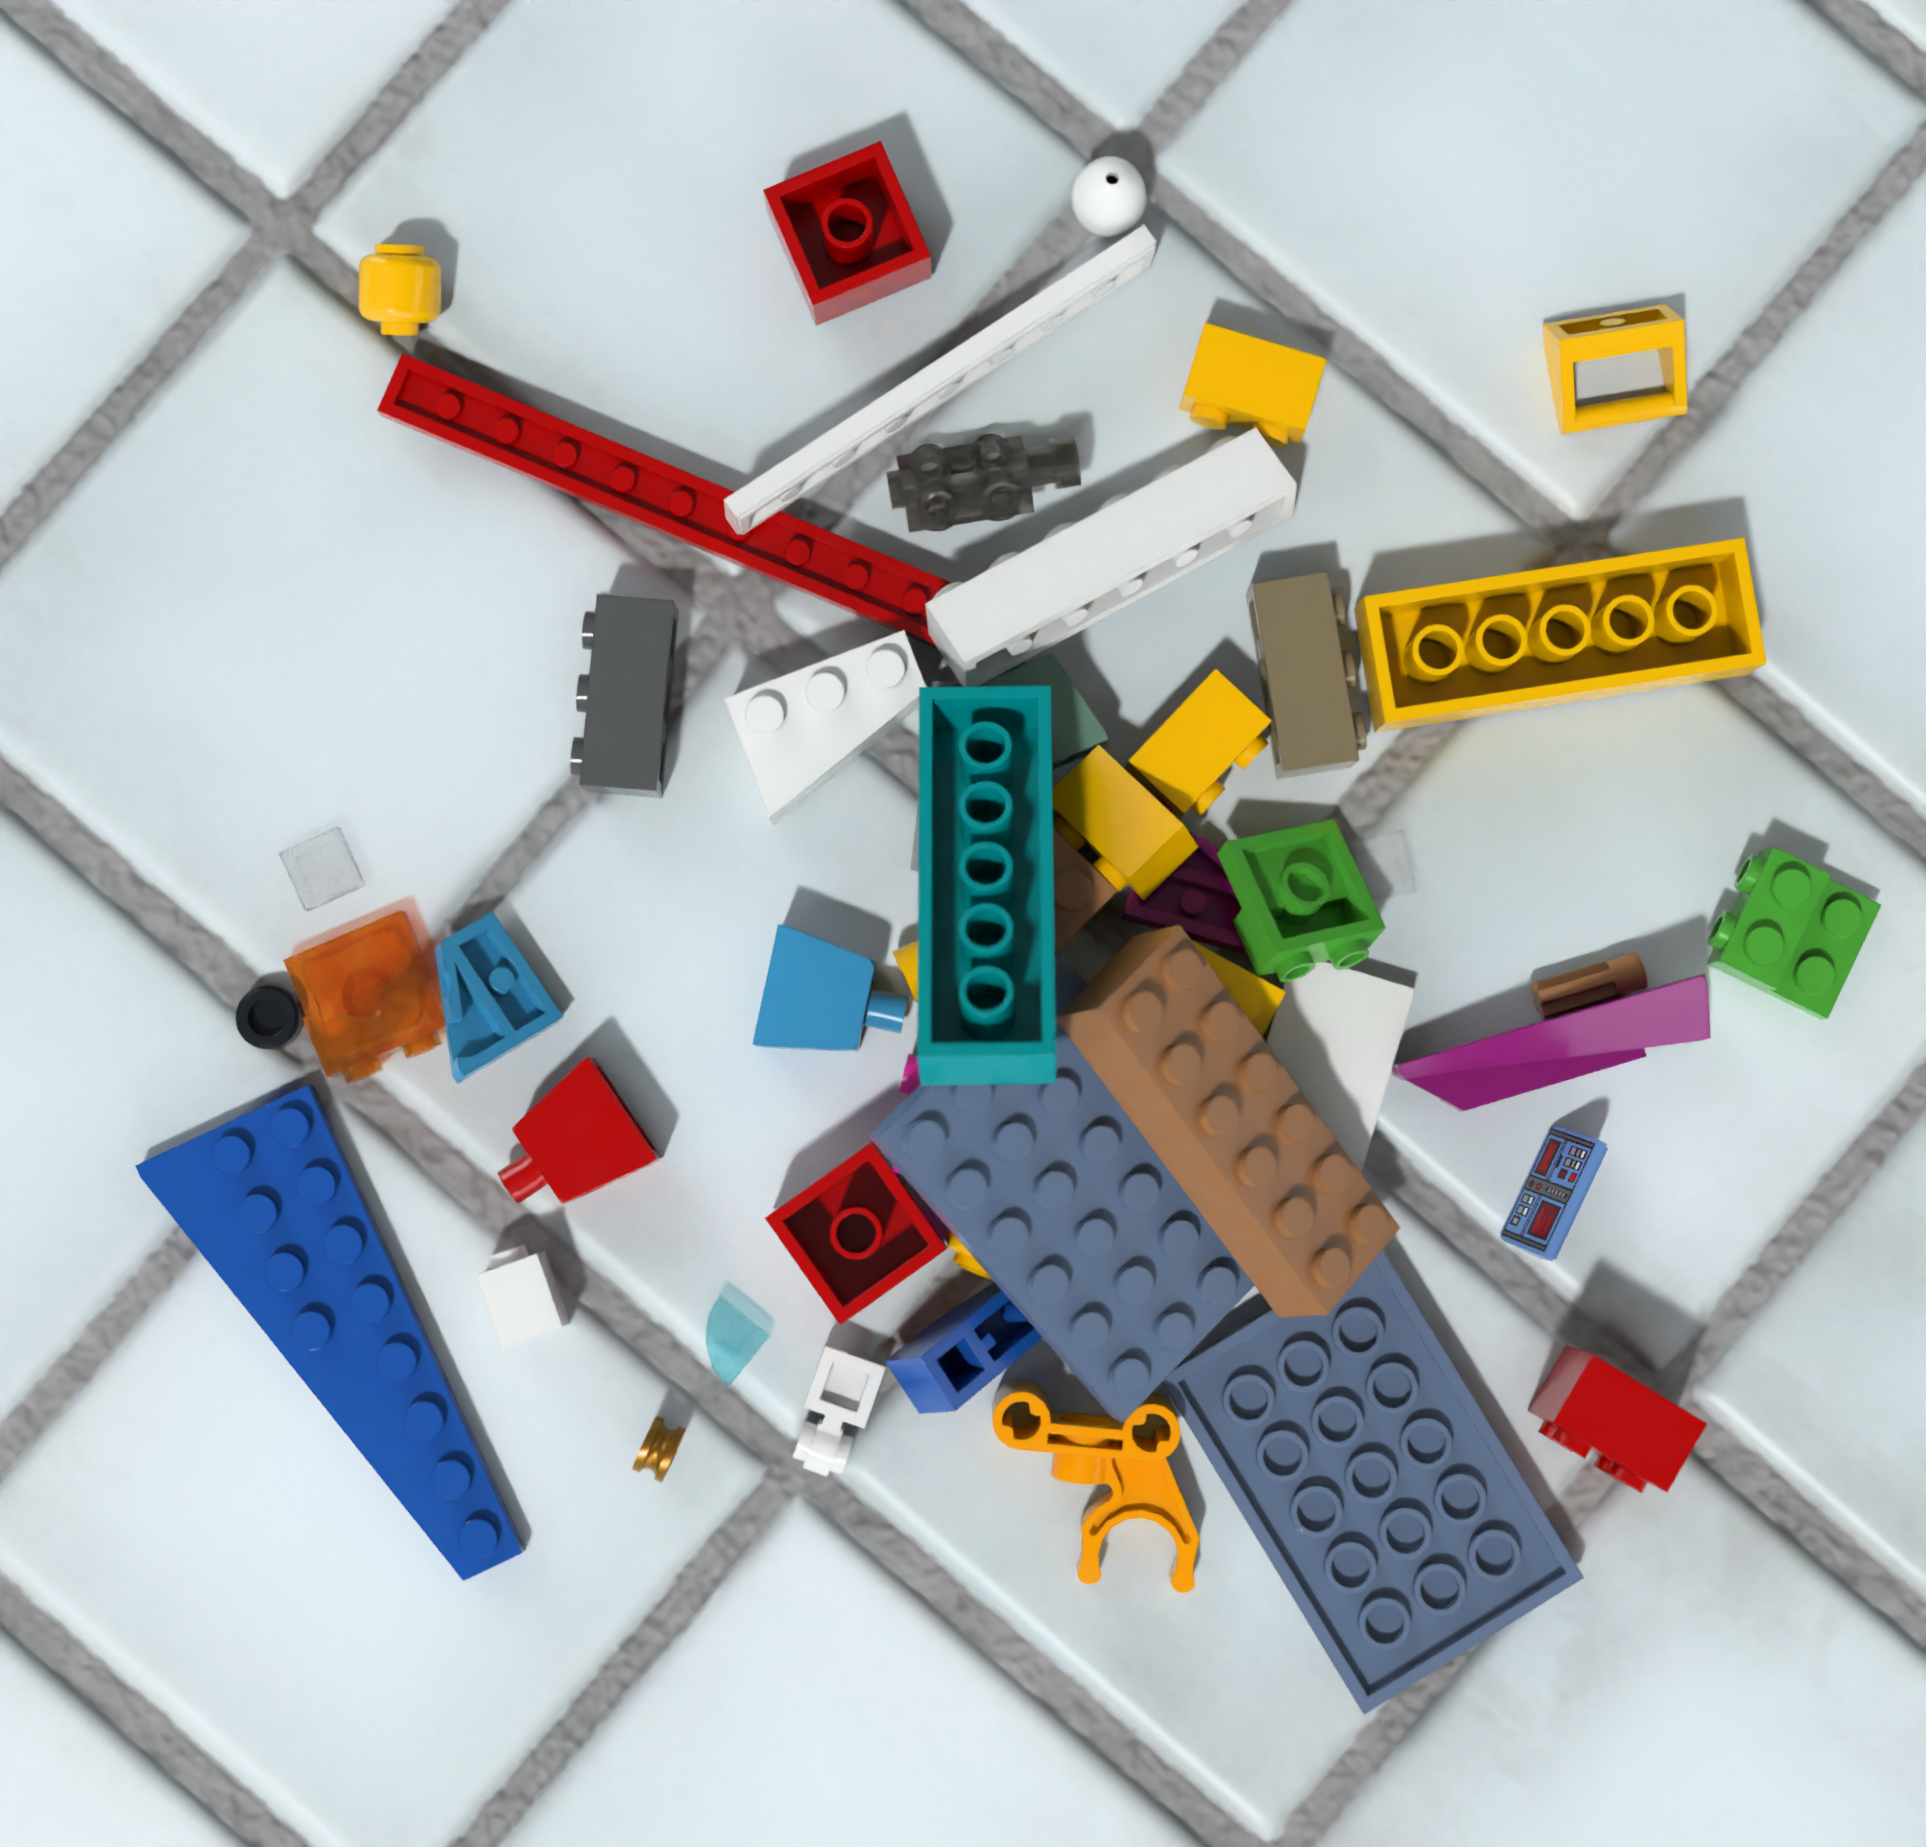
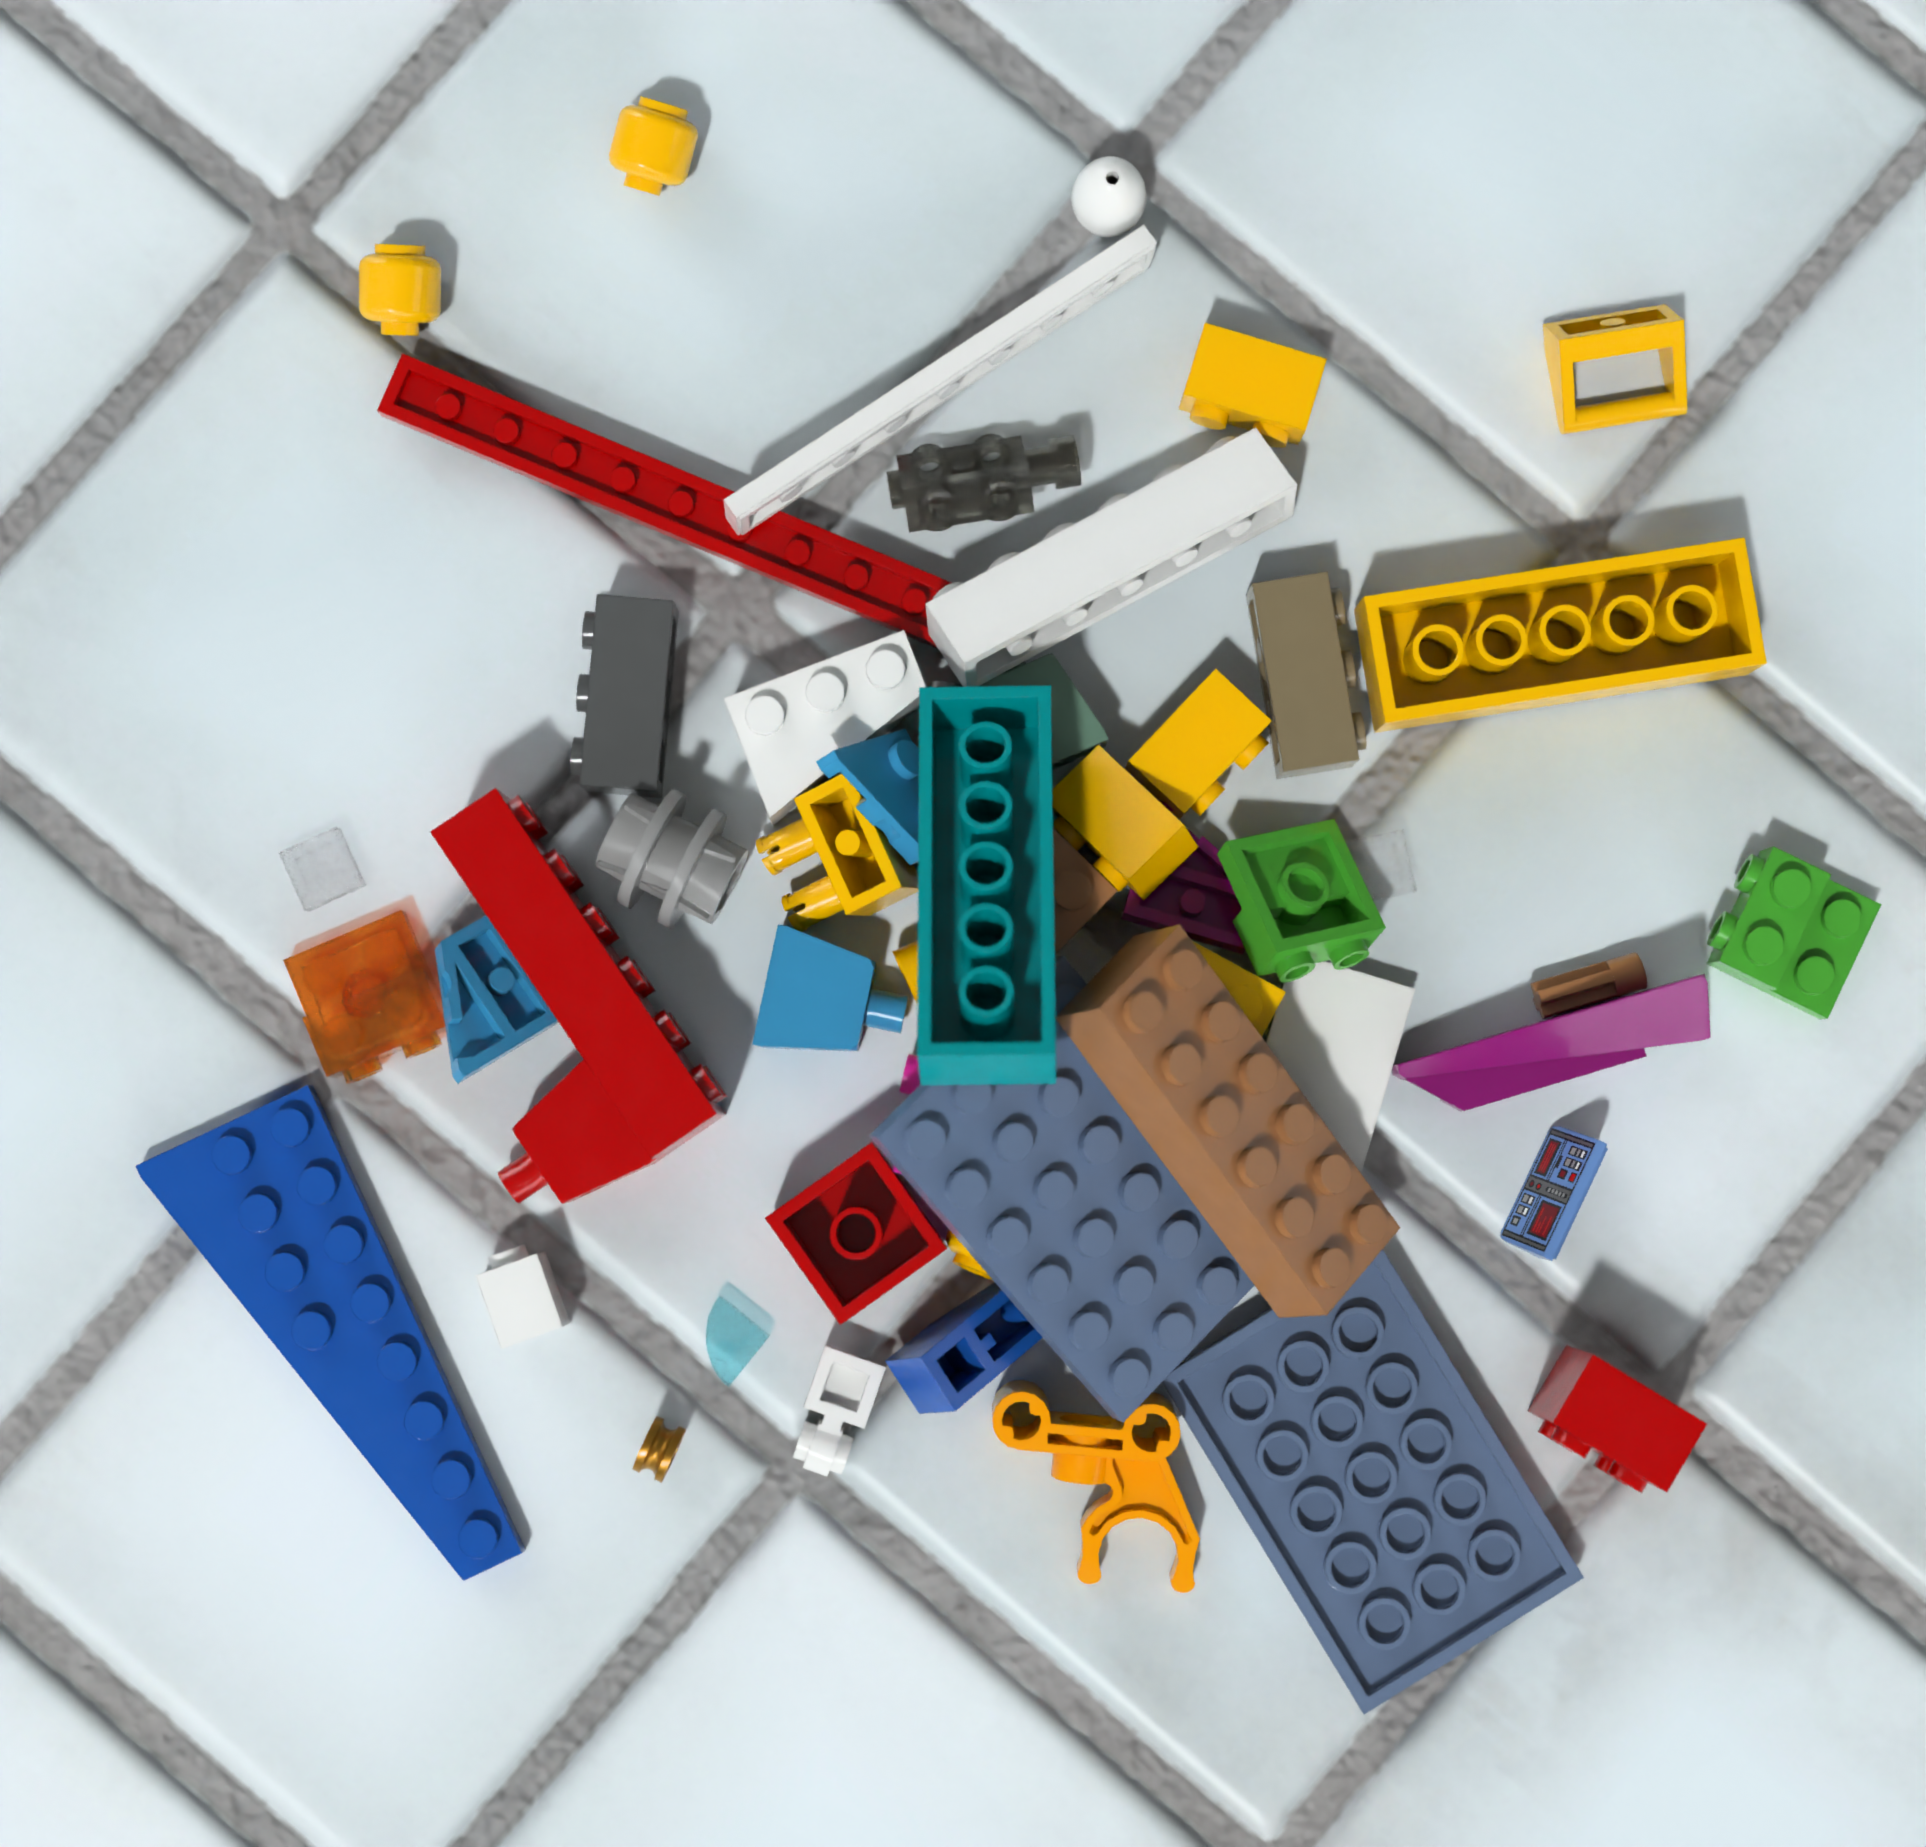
(269, 1017): black tile -> none
(578, 972): none -> red brick
(653, 145): none -> yellow head
(671, 858): none -> light grey piece
(848, 233): red brick -> none
(857, 856): none -> yellow brick
(888, 779): none -> dark azure wing

